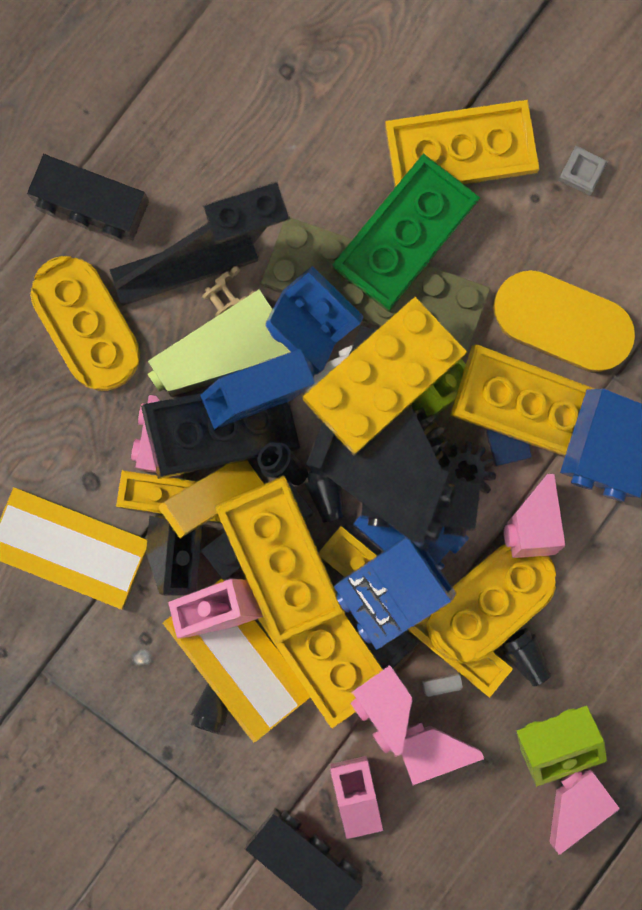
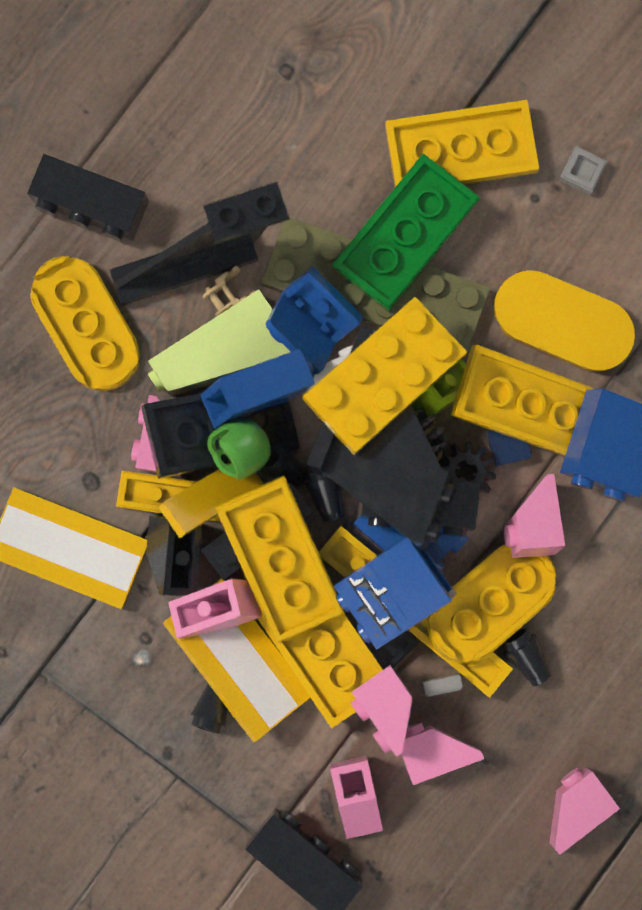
(243, 444): none -> bright green helmet
(561, 745): lime brick -> none

